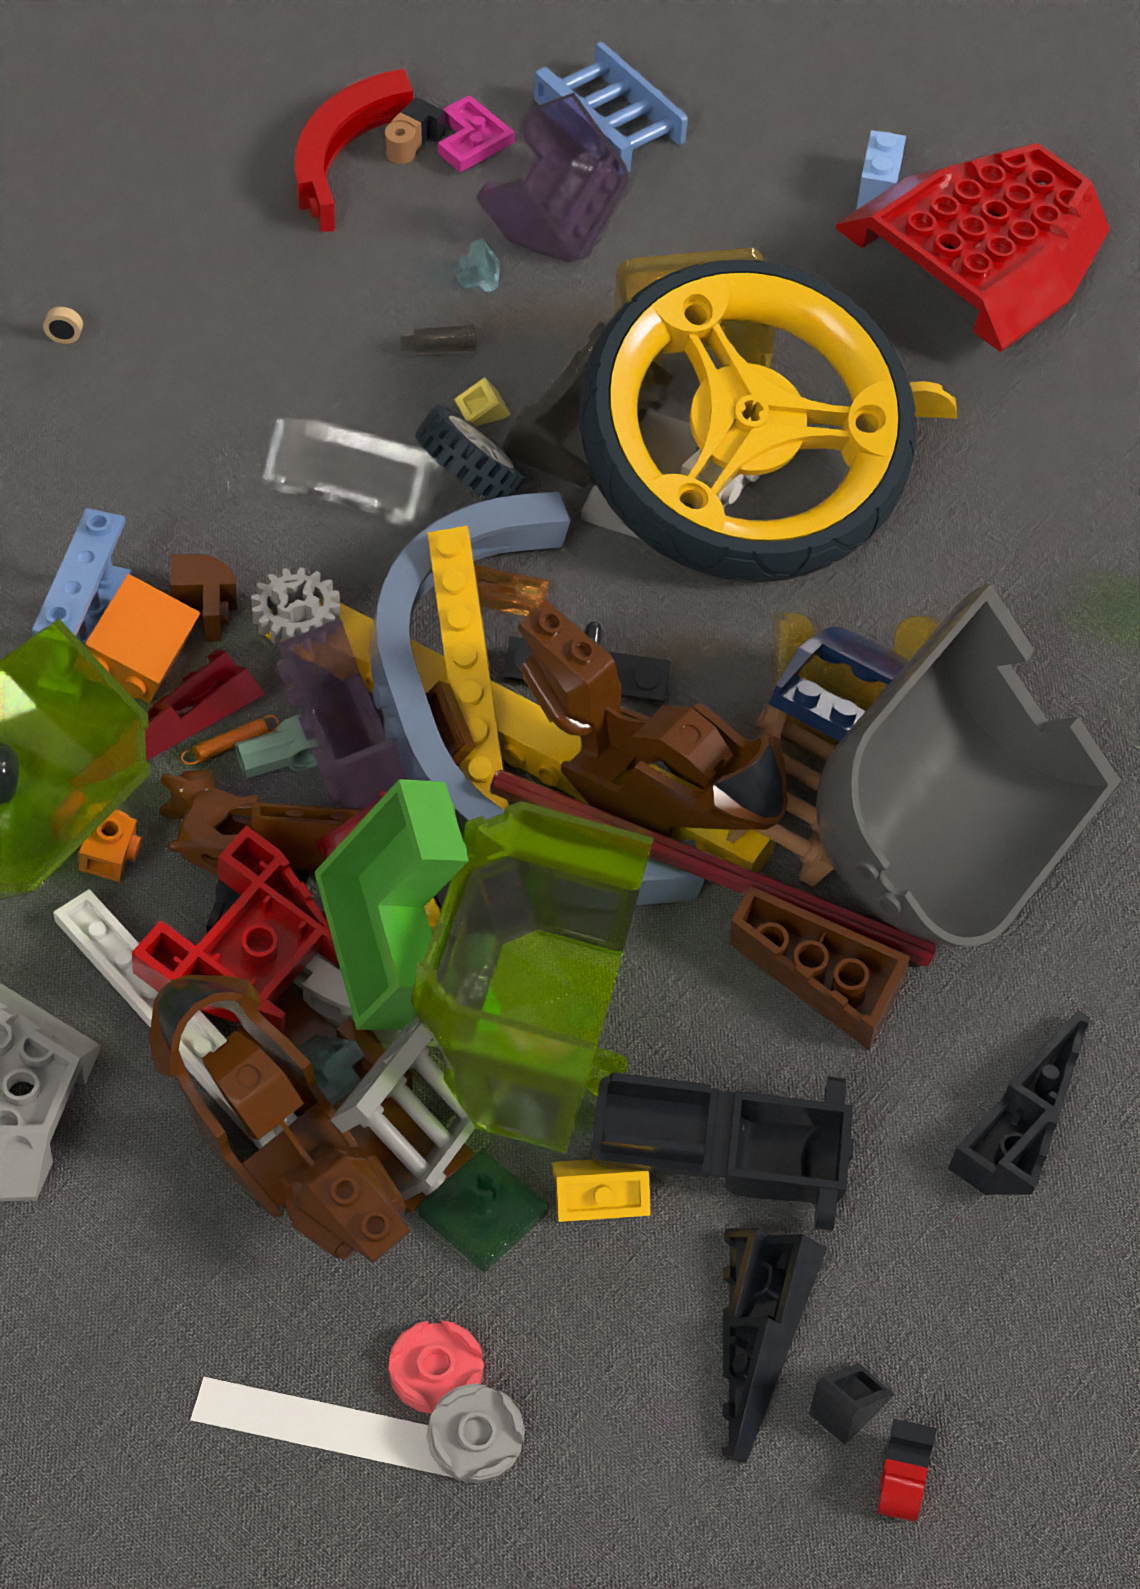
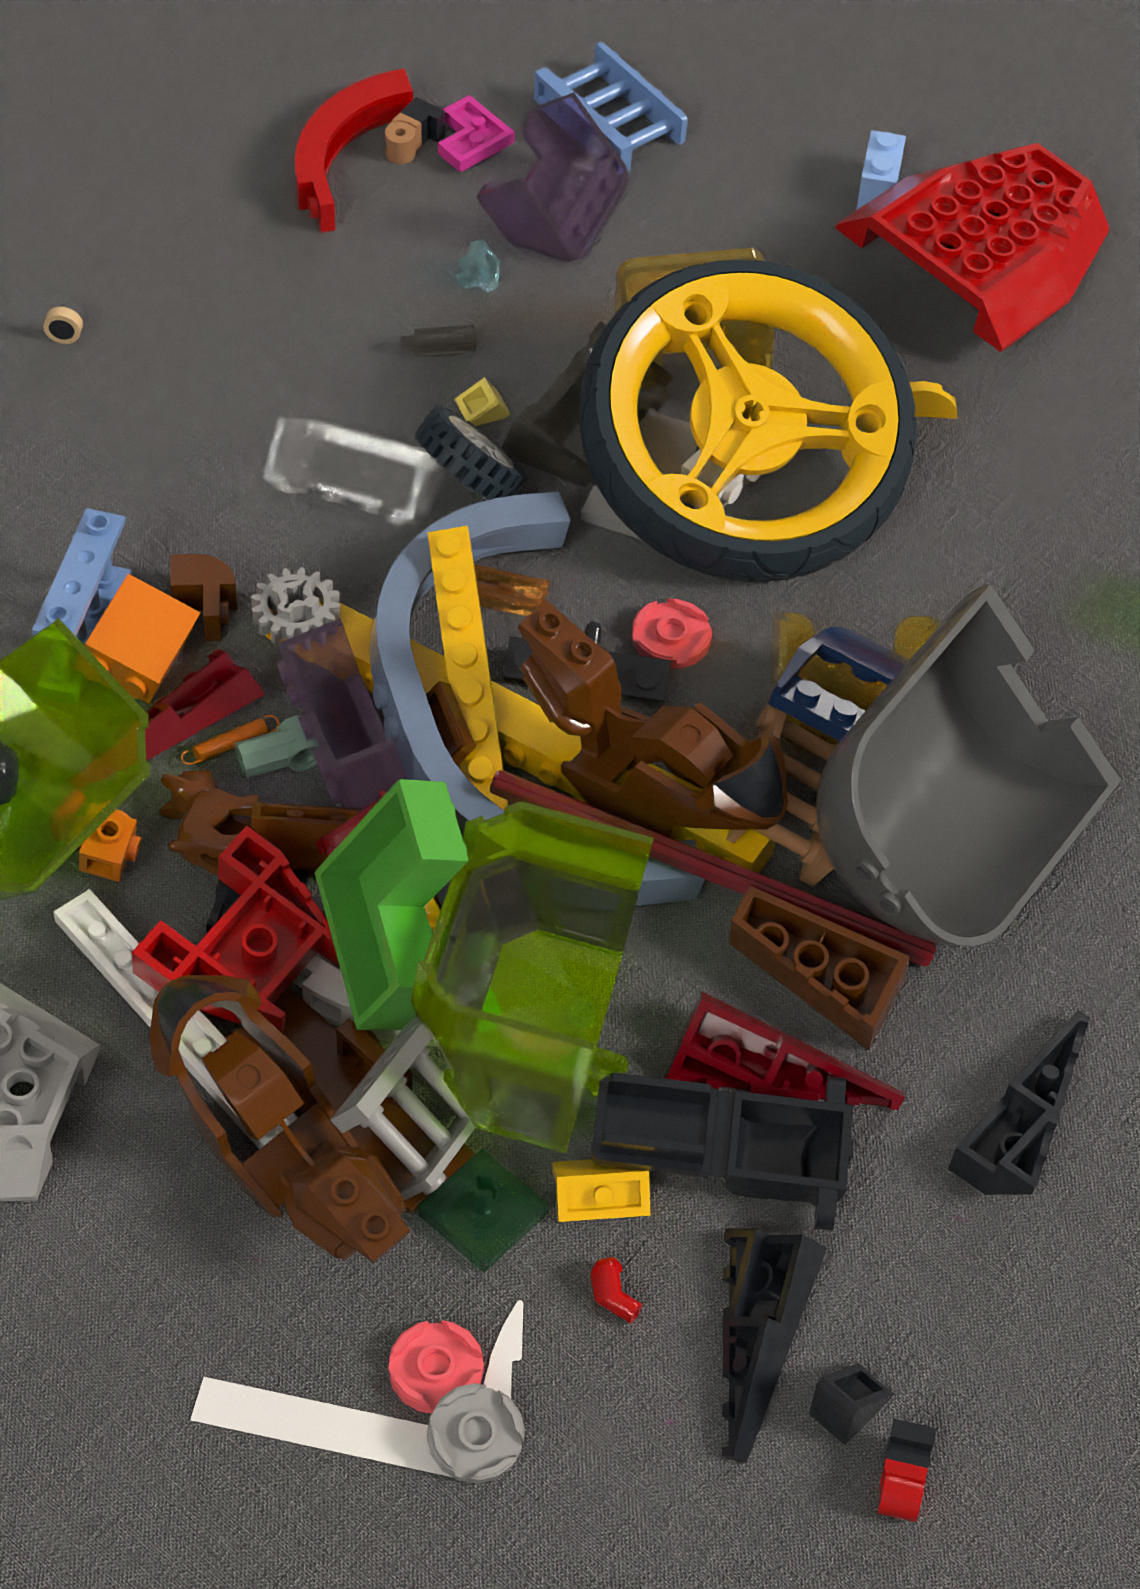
(332, 1064): clear light blue slope -> none
(506, 1350): none -> white sticker
(608, 1290): none -> red arm
(672, 632): none -> coral tile
(743, 1053): none -> dark red wedge

